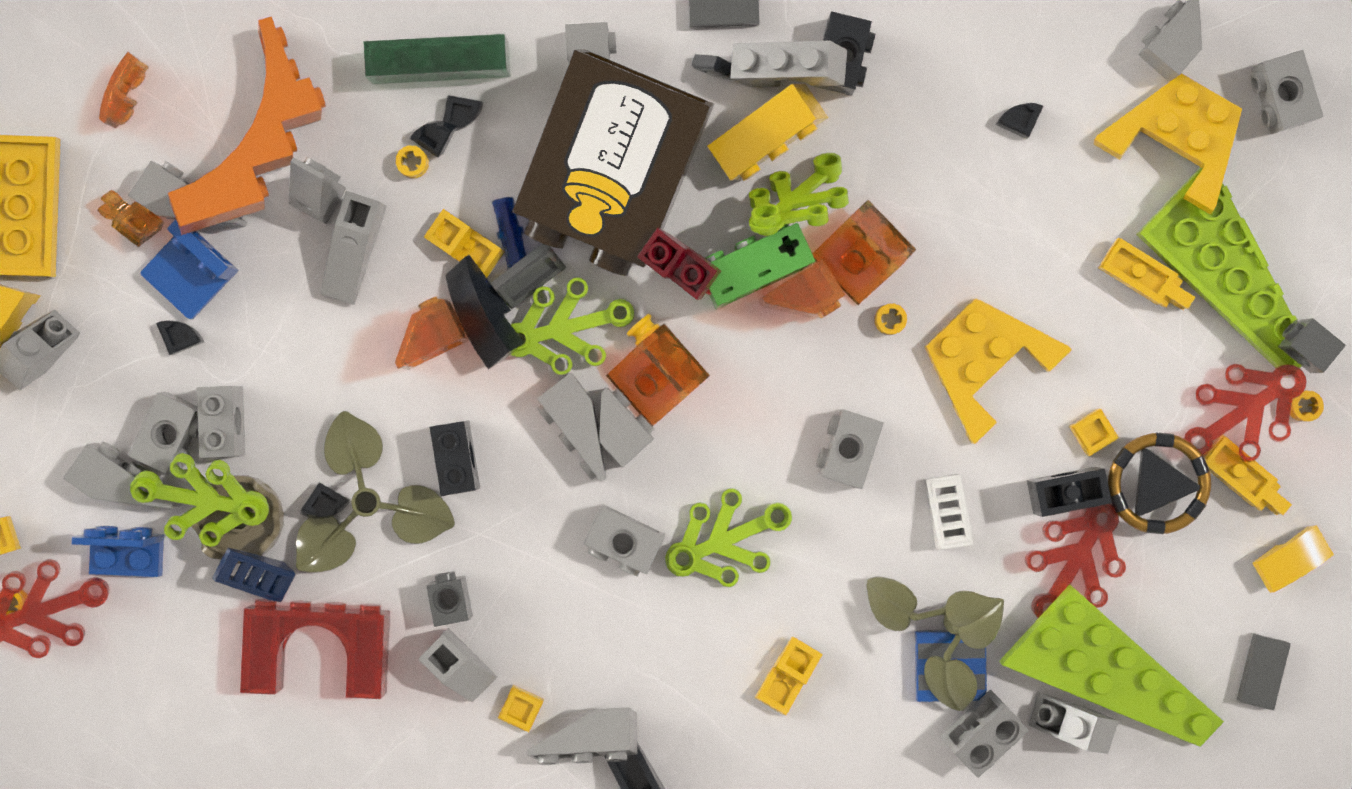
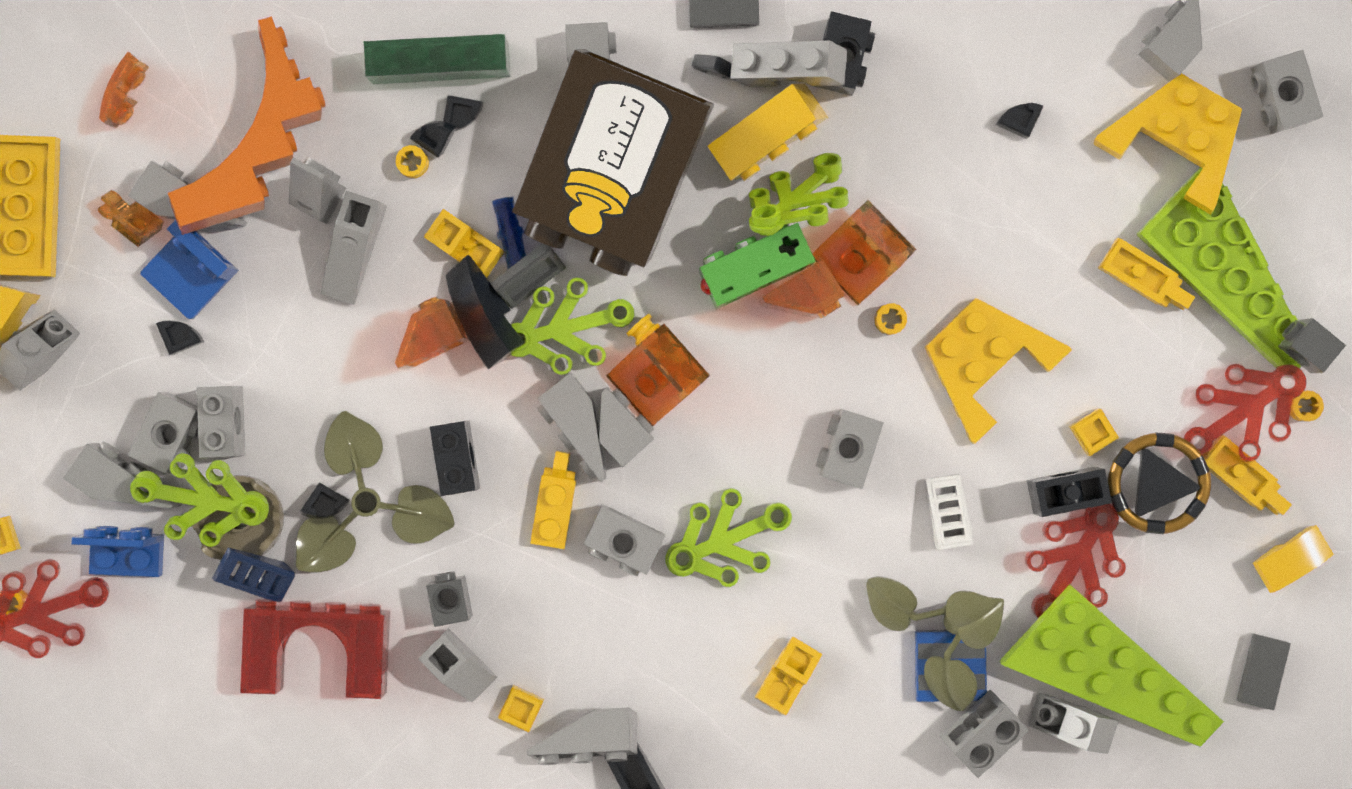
(554, 503): none -> yellow hinge
(679, 263): dark red slope -> none

